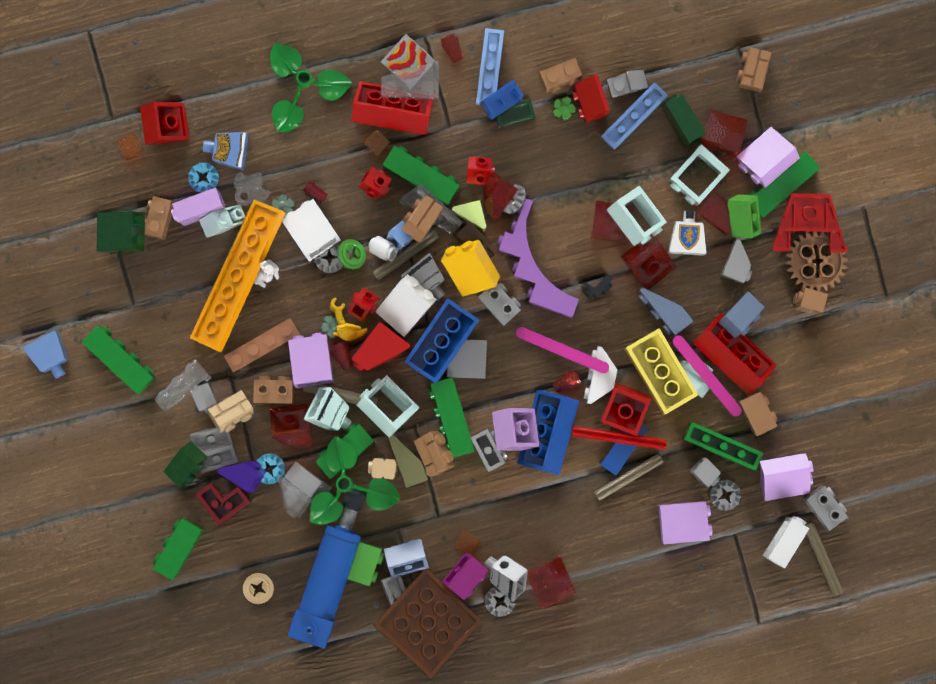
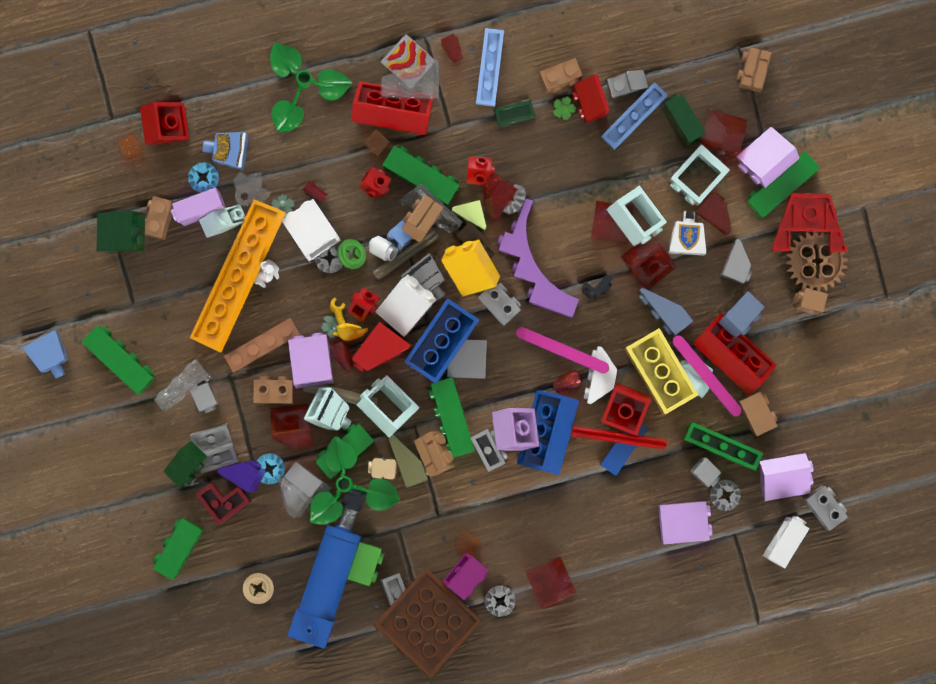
(231, 411): tan brick -> none
(406, 558): brick -> none
(502, 100): blue hinge -> none
(507, 576): light grey torso -> none
(628, 477): dark tan axle -> none
(744, 216): bright green brick -> none
(823, 560): dark tan axle -> none

